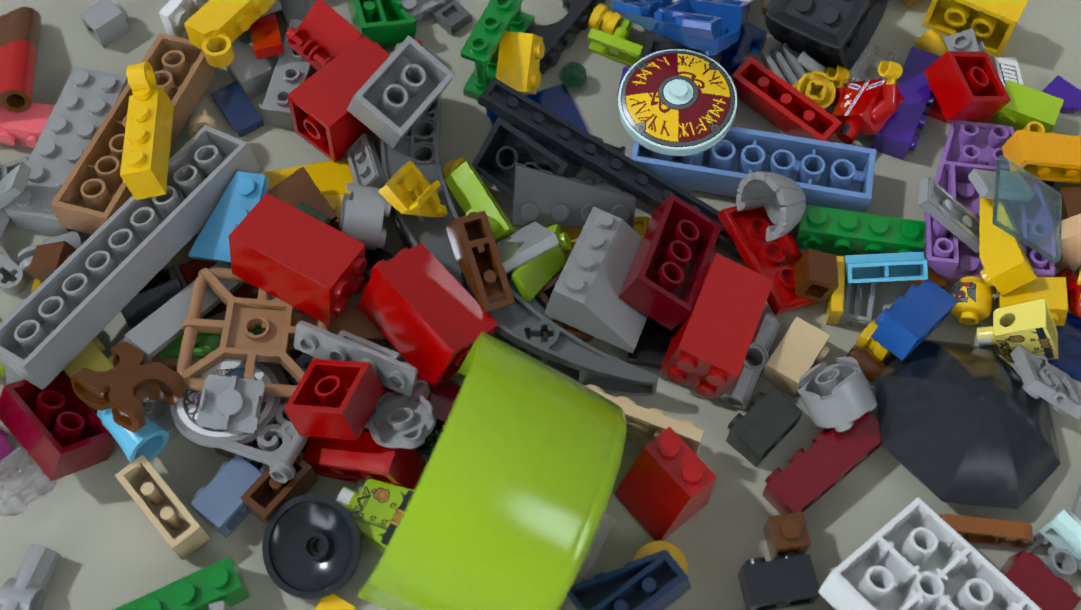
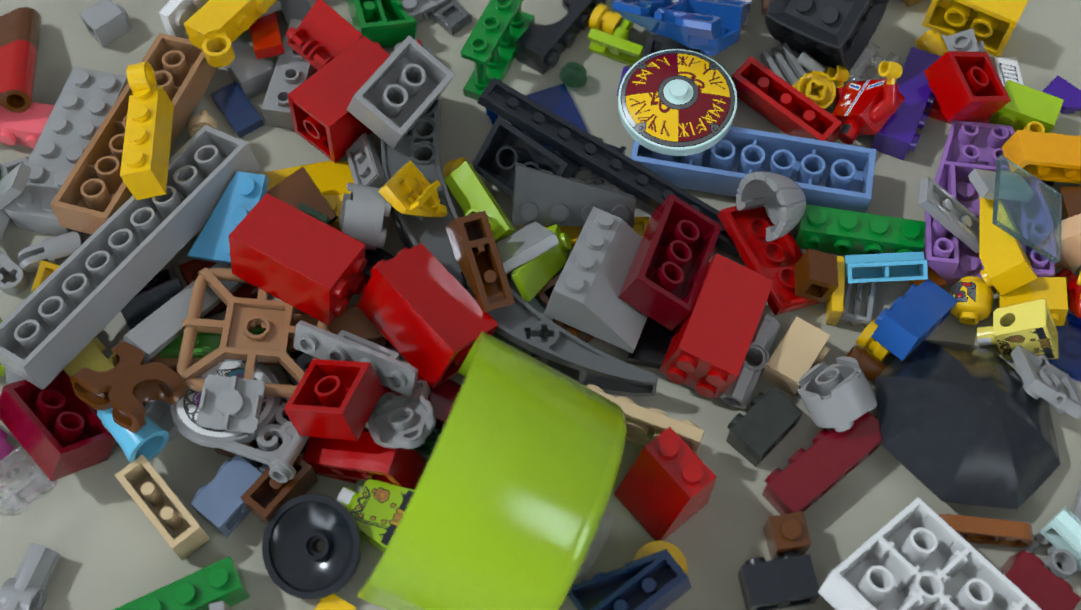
(49, 258): reddish brown brick -> none
(520, 61): yellow brick -> none
(750, 40): clear blue leg -> none

